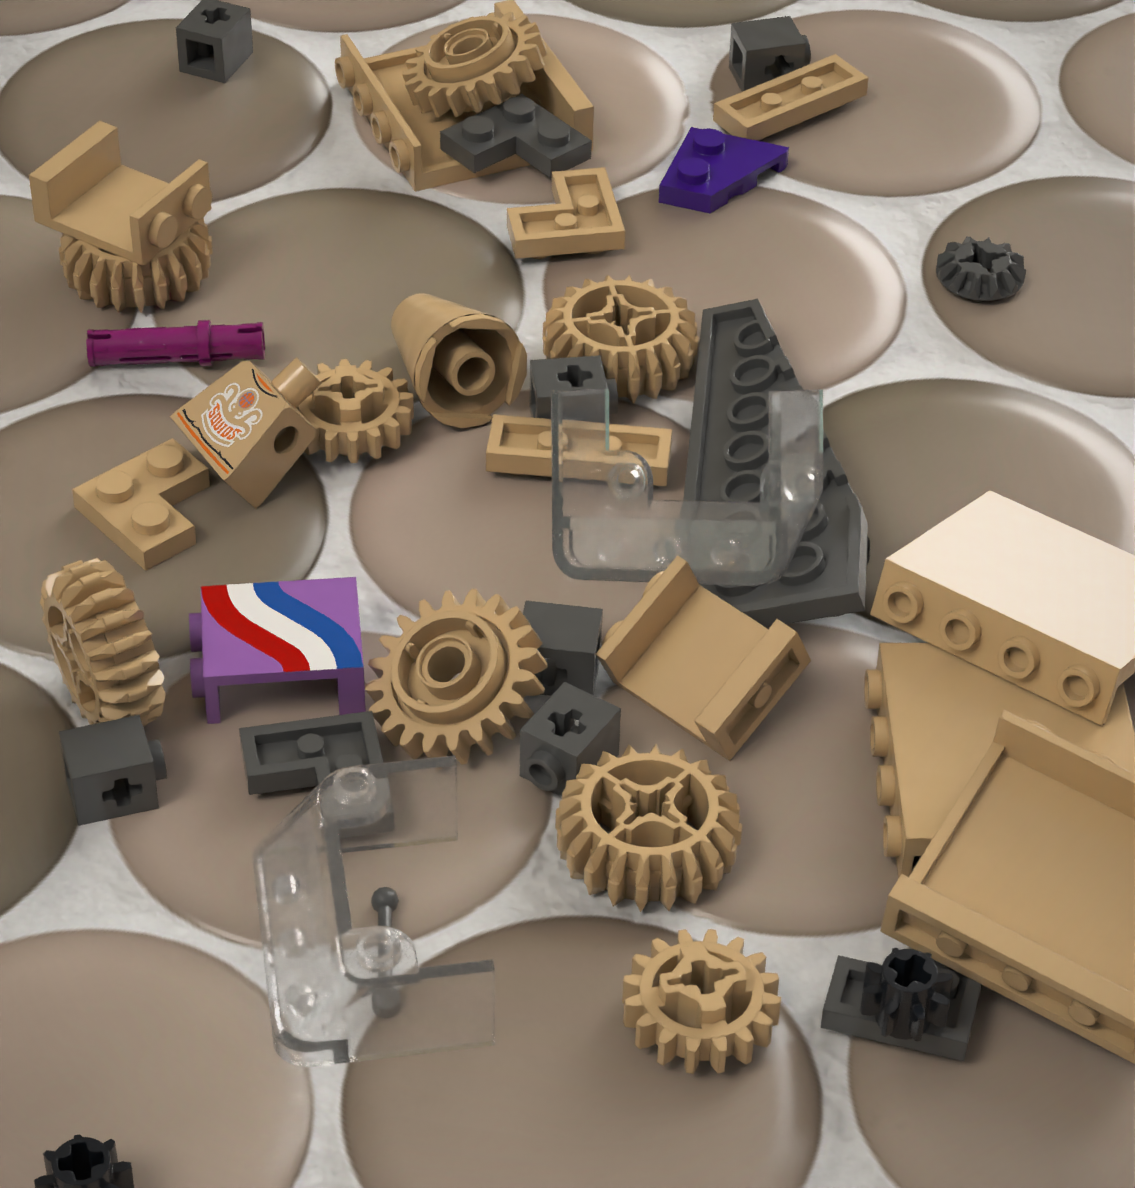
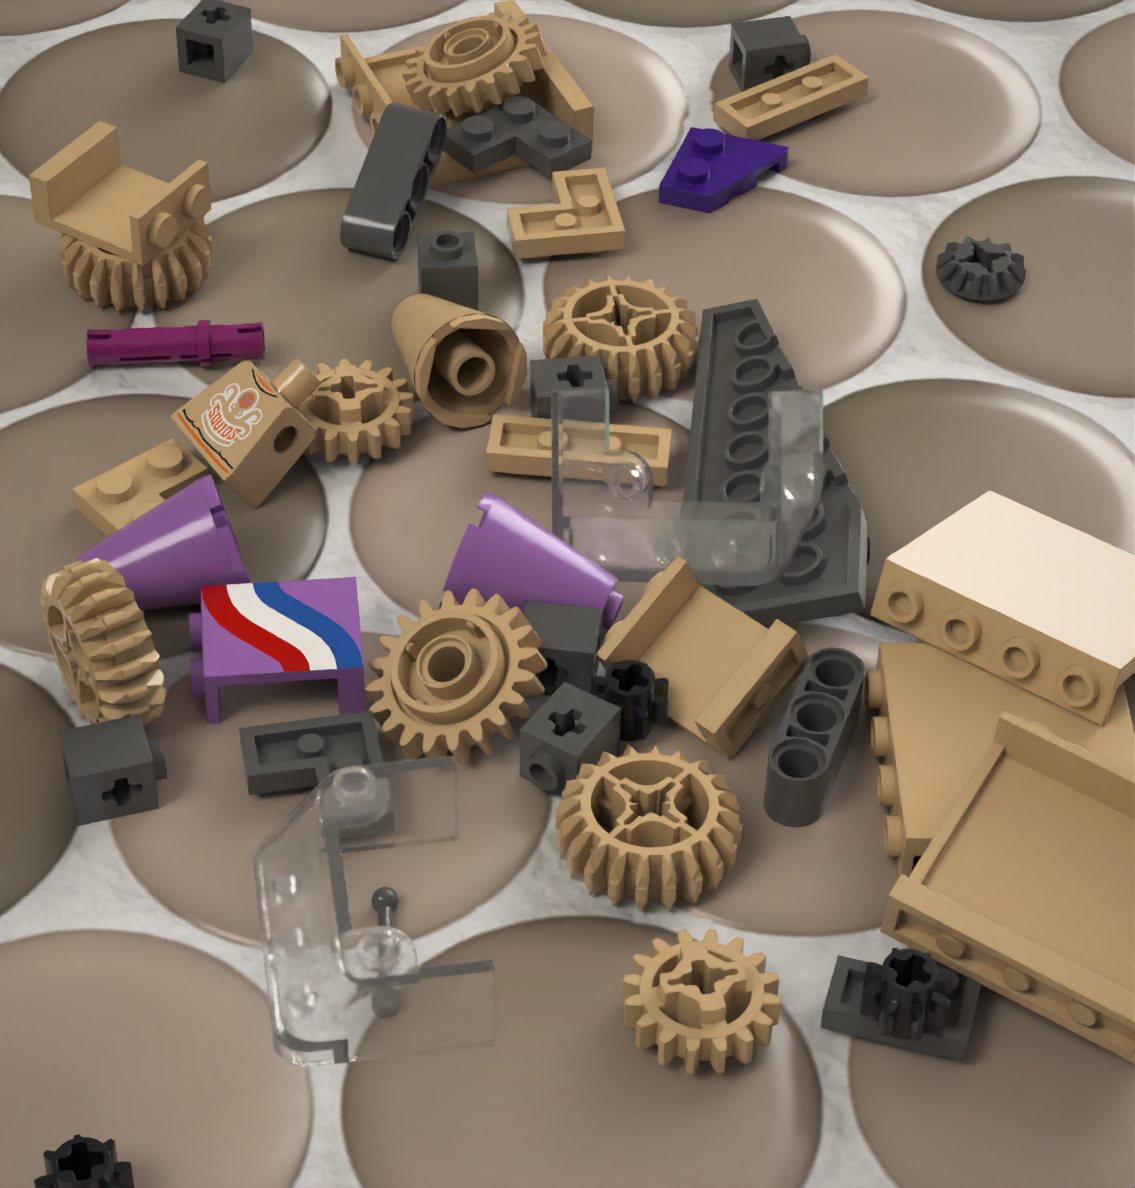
(175, 549): none -> medium lavender cone
(393, 181): none -> dark grey beam
(448, 267): none -> dark grey brick
(527, 562): none -> medium lavender cone
(638, 694): none -> black gear
(813, 737): none -> dark grey beam

